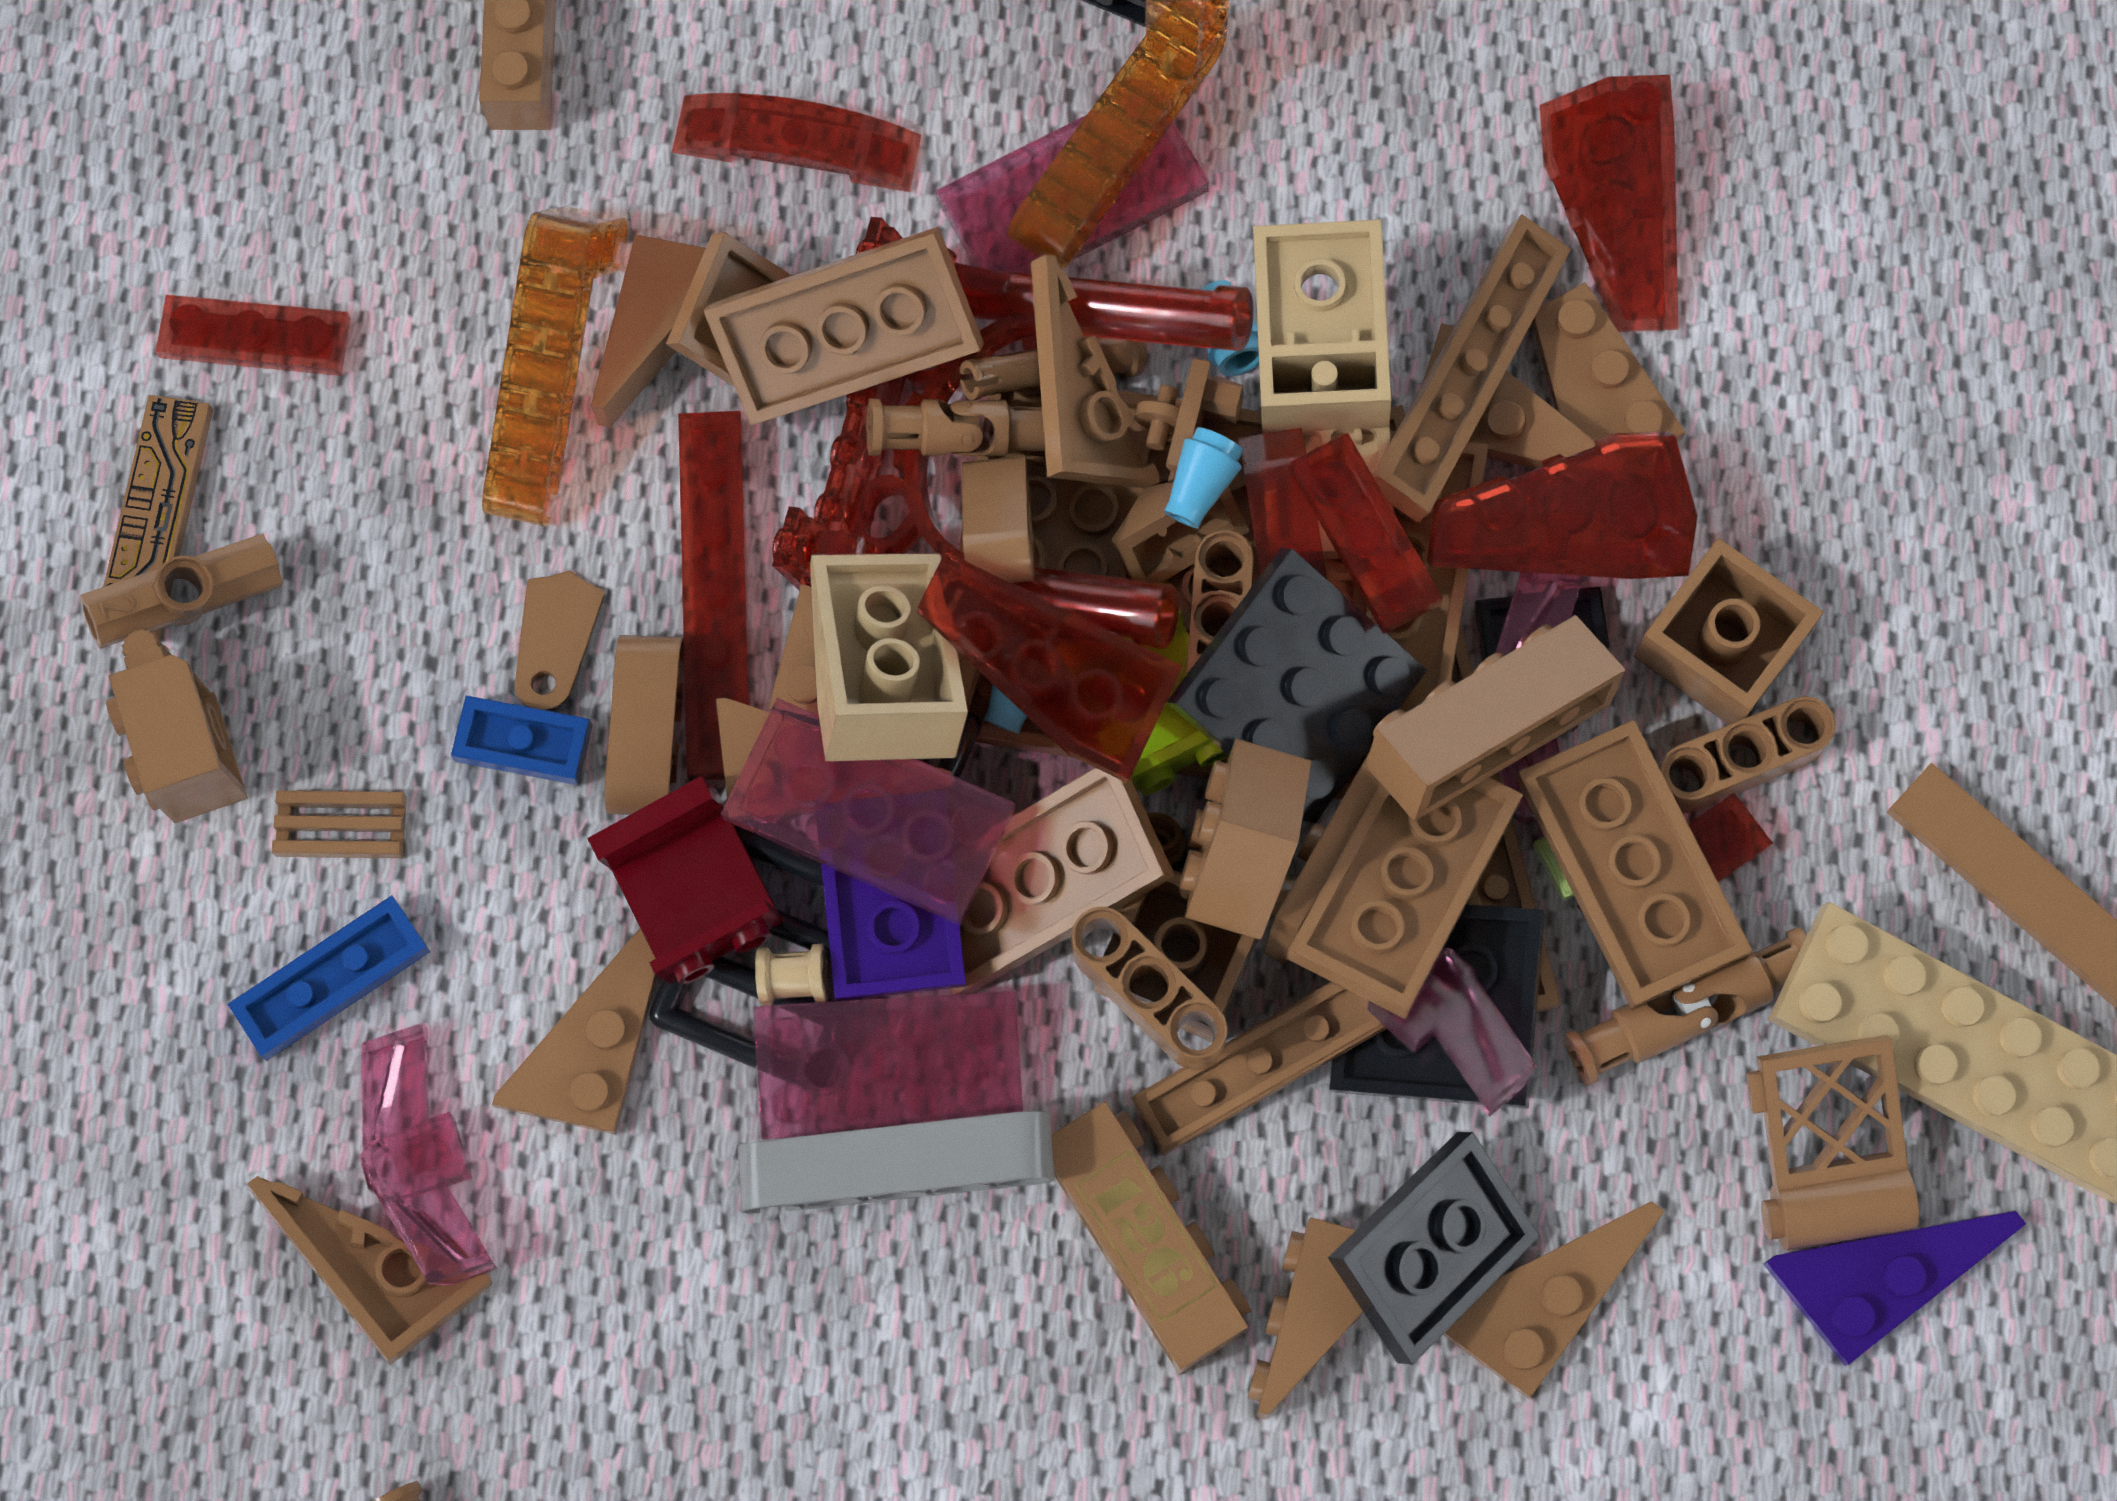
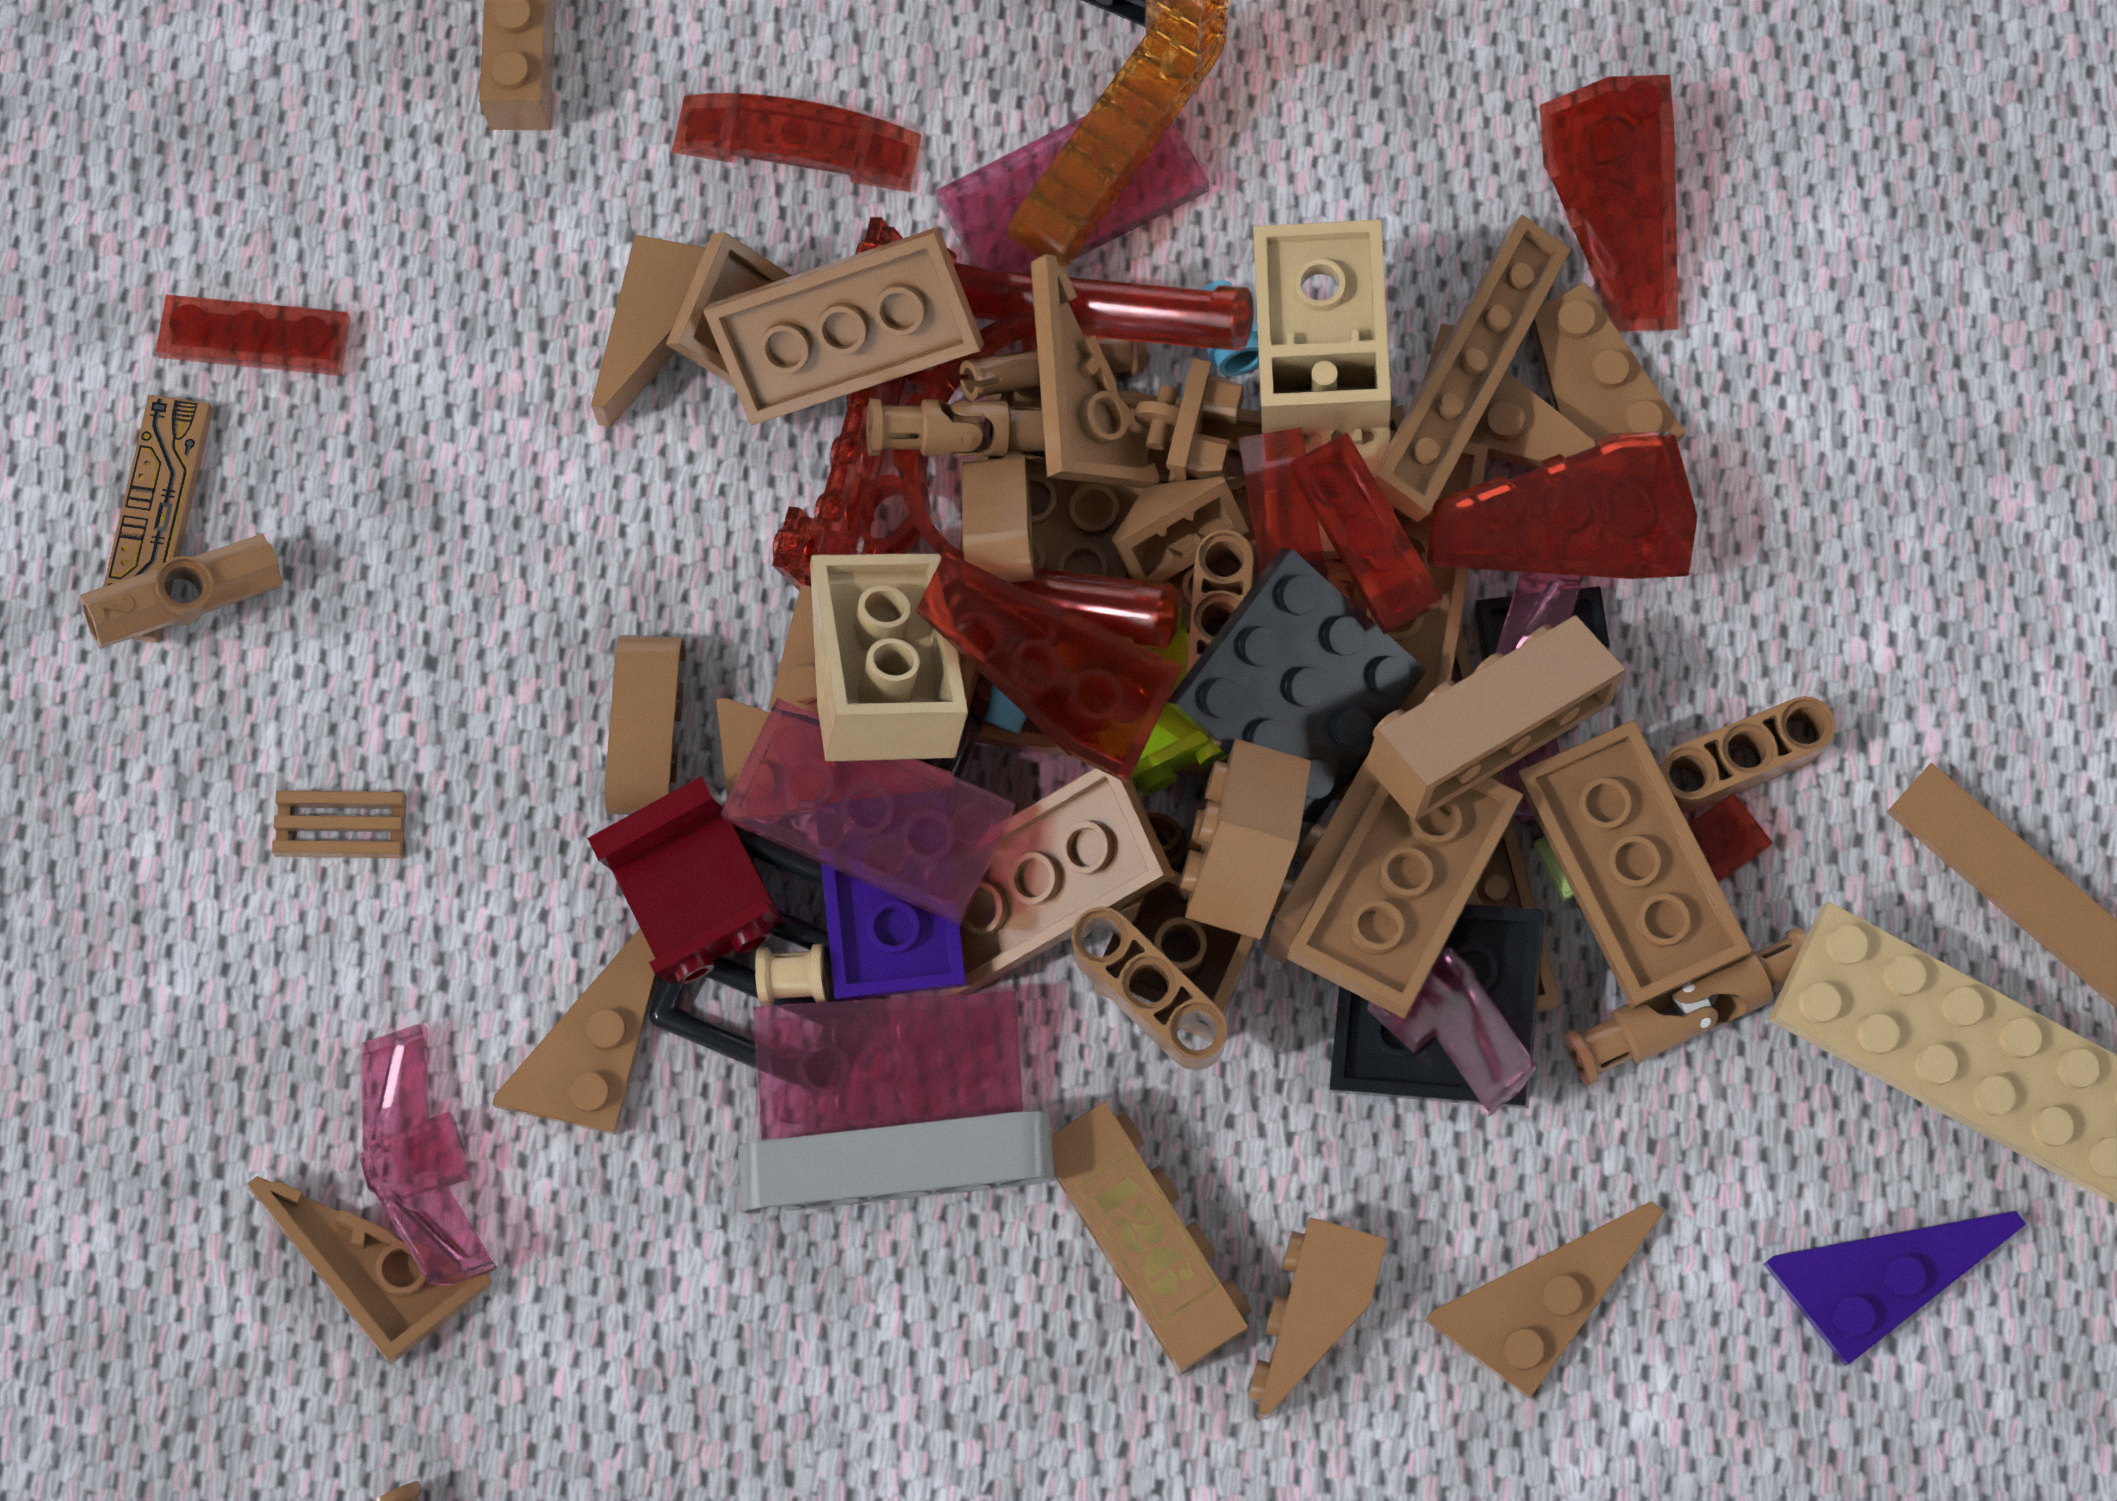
(173, 732): medium nougat hinge -> none
(328, 978): blue plate -> none
(521, 740): blue plate -> none
(542, 356): clear orange beam -> none
(555, 636): medium nougat piece -> none
(712, 580): clear red plate -> none
(1202, 475): medium azure cone -> none
(1256, 1065): medium nougat tile -> none
(1434, 1247): black plate -> none
(1727, 633): medium nougat brick -> none
(1842, 1196): medium nougat piece -> none

